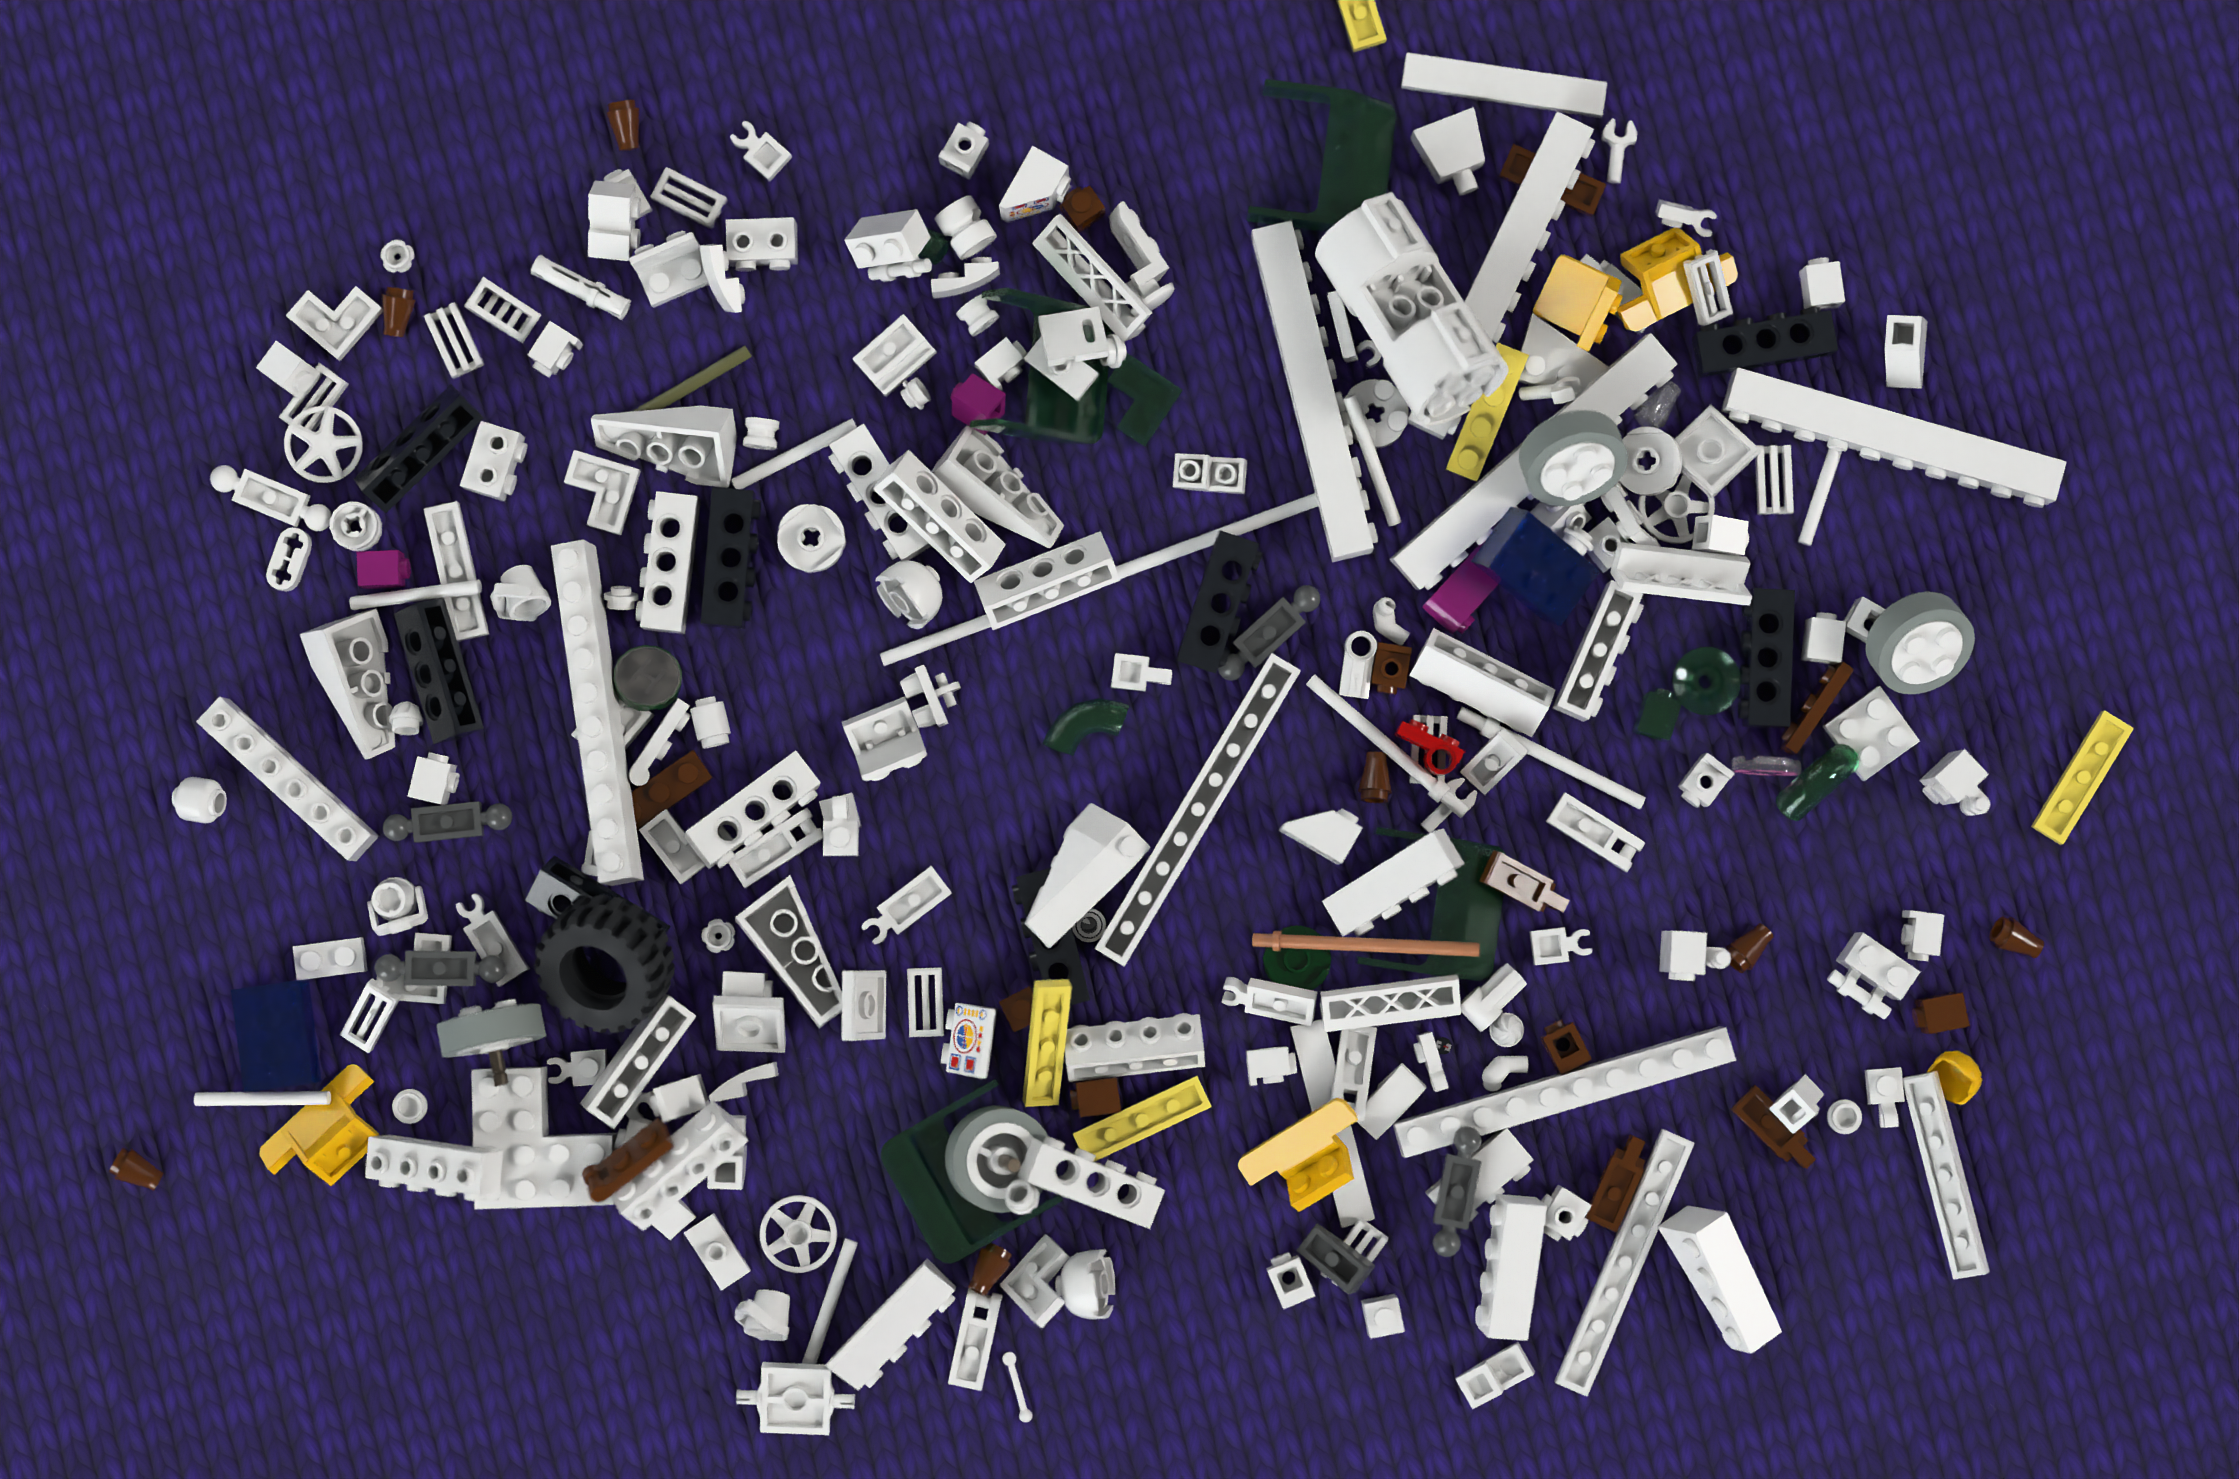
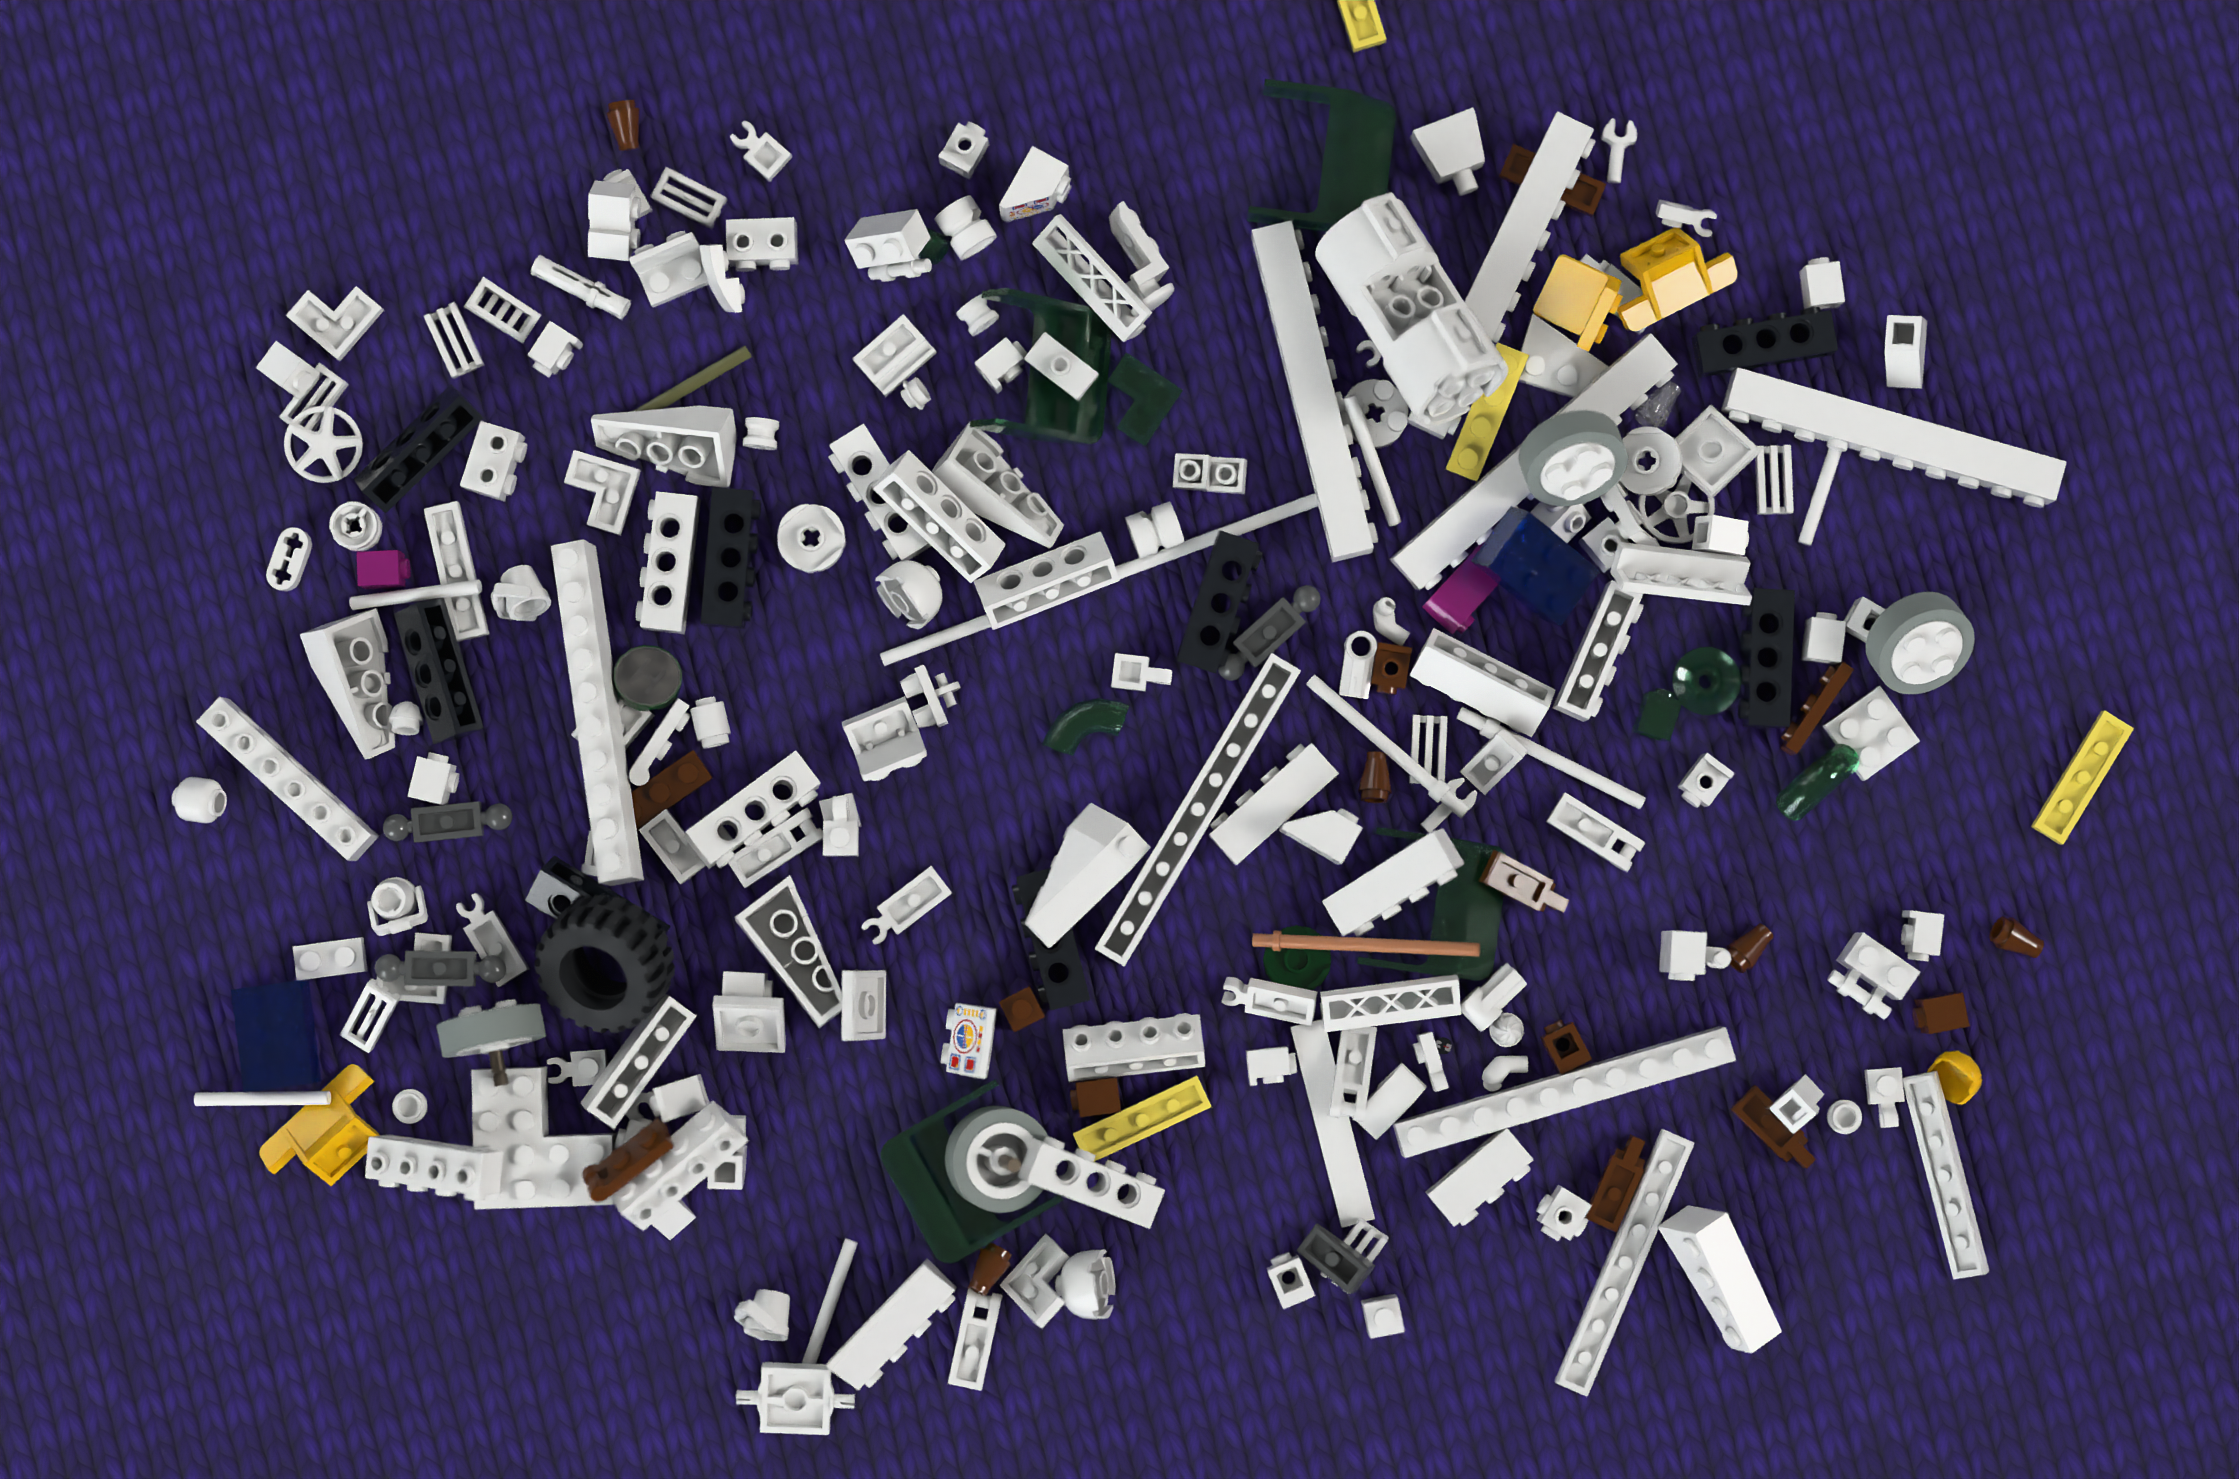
(134, 1169): reddish brown cone -> none
(270, 498): white plate -> none
(388, 256): white plate -> none
(397, 310): reddish brown cone -> none
(620, 598): white plate -> none
(709, 935): white plate -> none
(717, 1251): white plate -> none
(736, 1086): white slope -> none
(792, 455): white bar -> none
(798, 1233): white wheel -> none
(925, 972): white tile -> none
(977, 273): white slope -> none
(977, 401): magenta brick -> none
(1009, 1359): white hinge -> none
(1021, 1197): white plate -> none
(1046, 1042): light yellow plate -> none
(1065, 338): white piece -> none
(1082, 208): reddish brown brick -> none
(1090, 926): white tile -> none
(1117, 352): white plate -> none
(1154, 530): none -> white wheel
(1273, 803): none -> white brick
(1306, 1155): yellow plate -> none
(1342, 327): white tile -> none
(1416, 734): red plate -> none
(1456, 1191): dark grey plate -> none
(1495, 1375): white slope -> none
(1504, 85): white tile -> none
(1511, 1267): white brick -> none
(1553, 946): white plate -> none
(1560, 392): white bar -> none
(1578, 540): white plate -> none
(1702, 290): white tile -> none
(1766, 766): clear tile -> none
(1956, 781): white brick -> none

